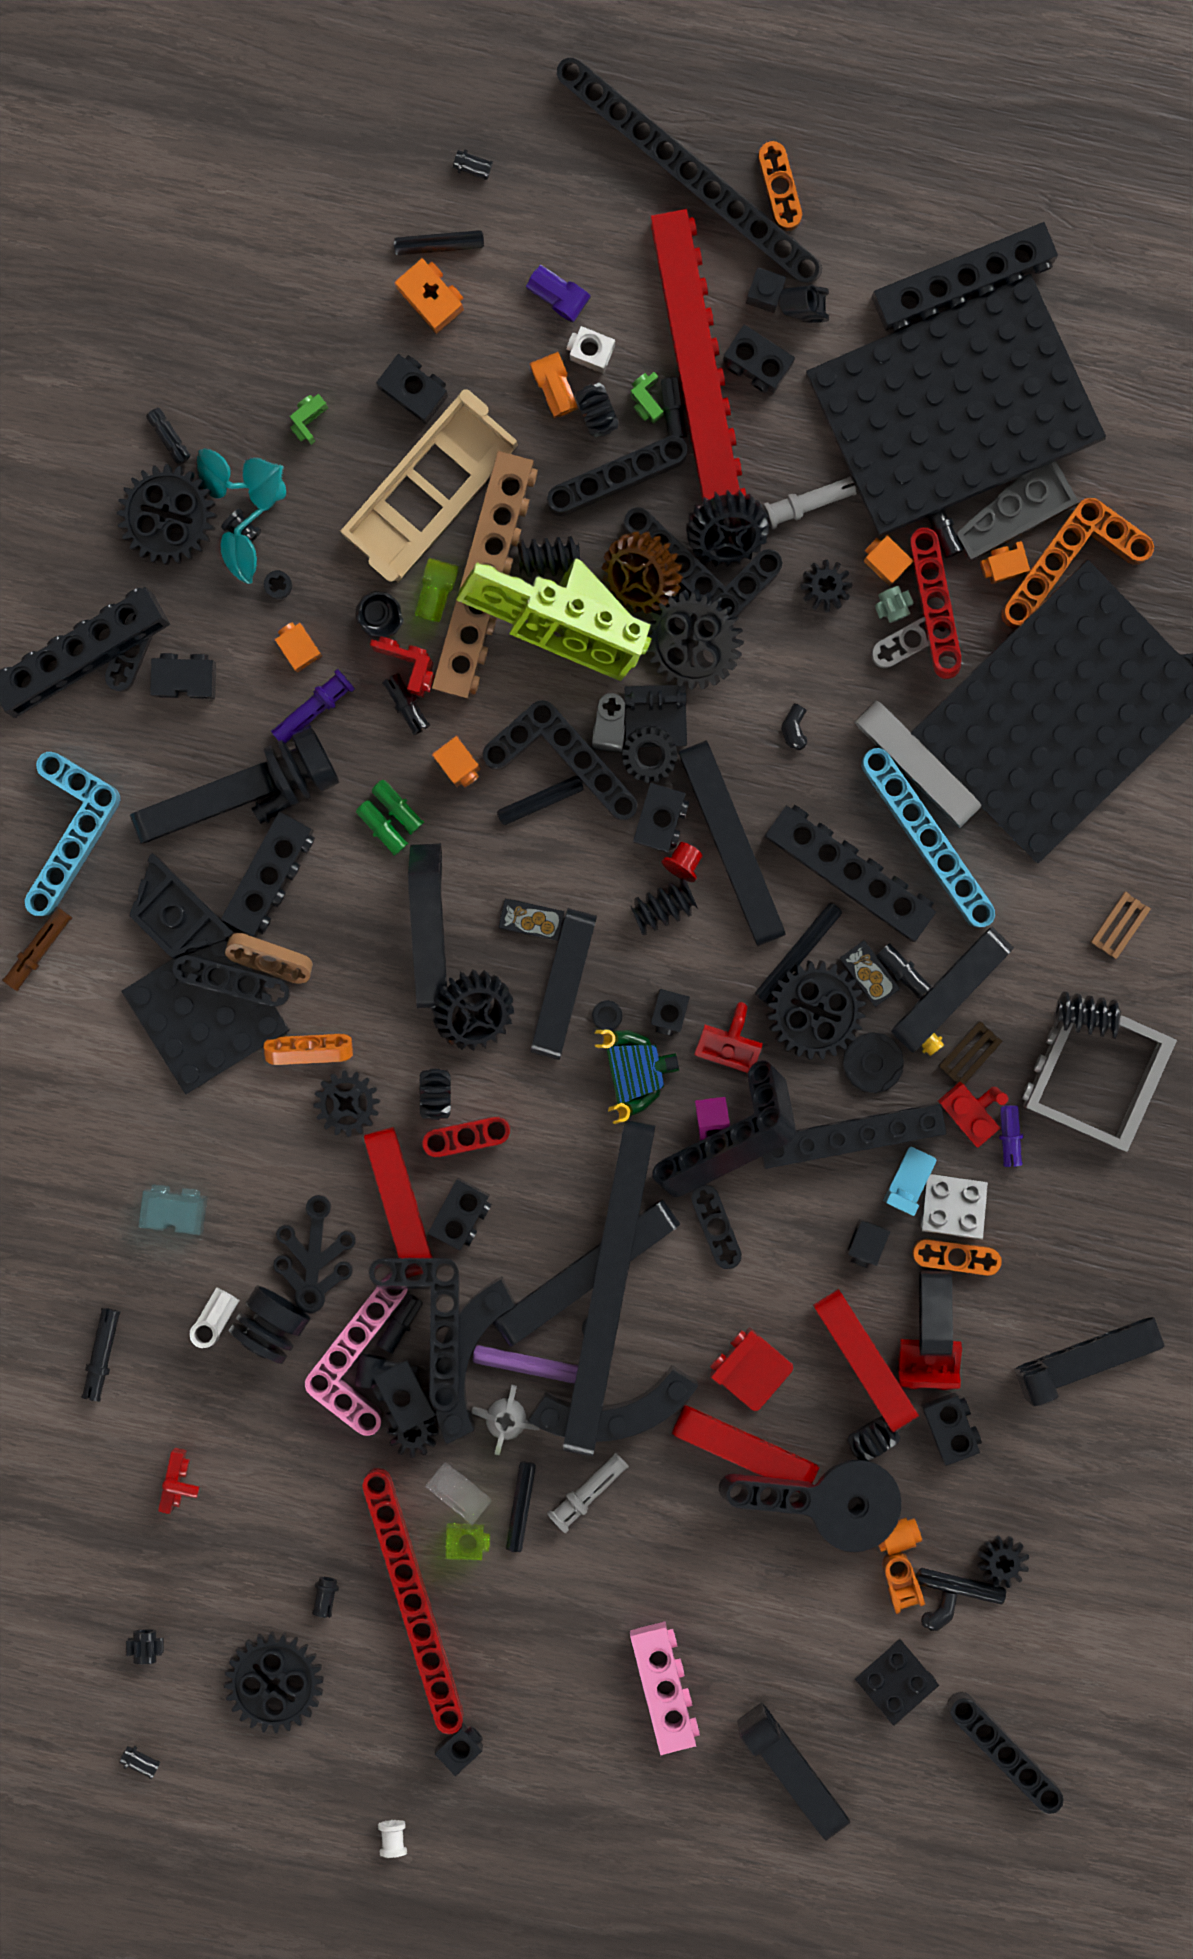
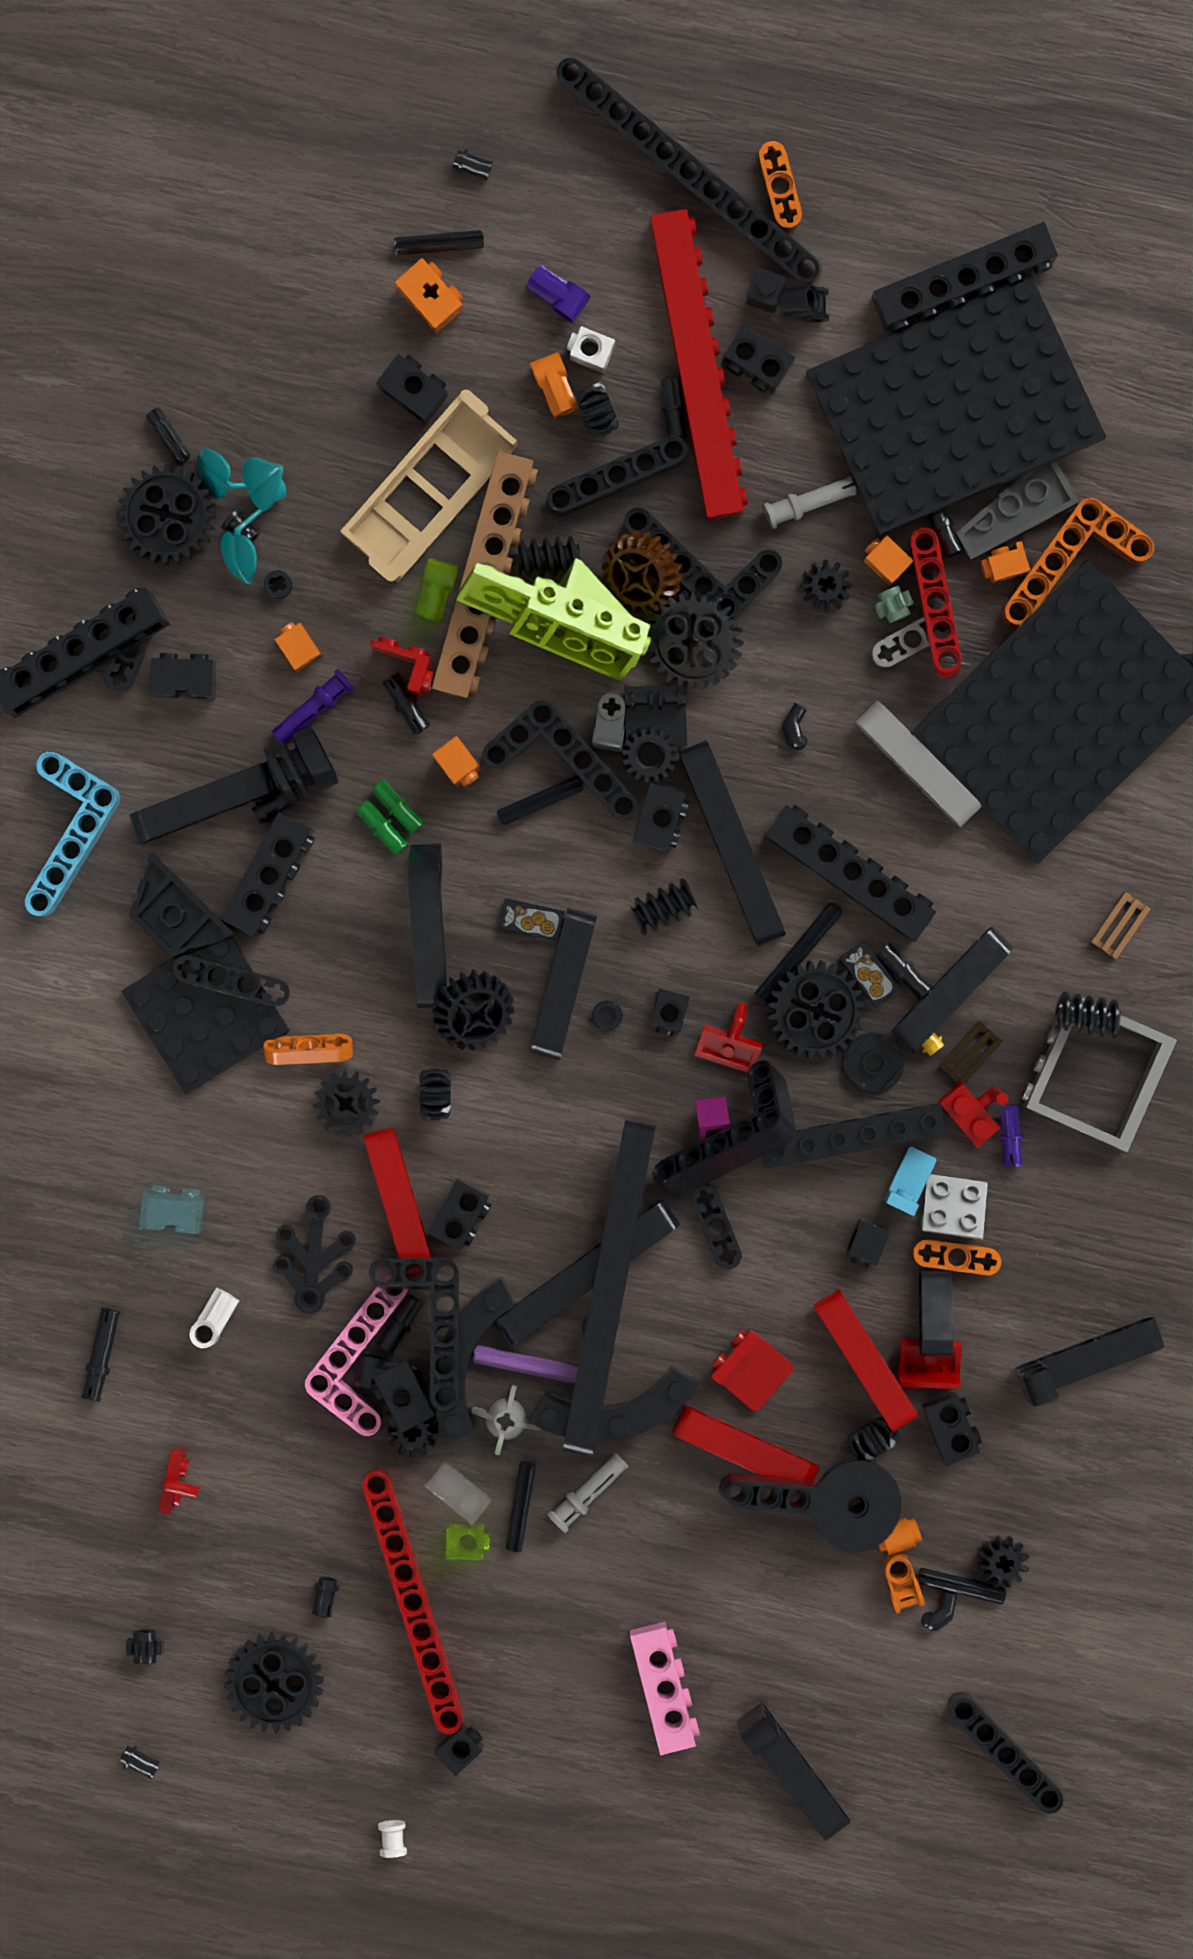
(36, 949): reddish brown pin -> none
(261, 948): medium nougat beam -> none
(271, 1321): black wheel -> none
(307, 411): bright green bracket -> none
(379, 614): black hair -> none
(452, 1142): red beam -> none
(635, 1070): torso -> none
(645, 404): bright green bracket -> none
(683, 862): red piece -> none
(727, 528): black gear -> none
(897, 1682): black hinge -> none
(941, 846): medium azure beam -> none

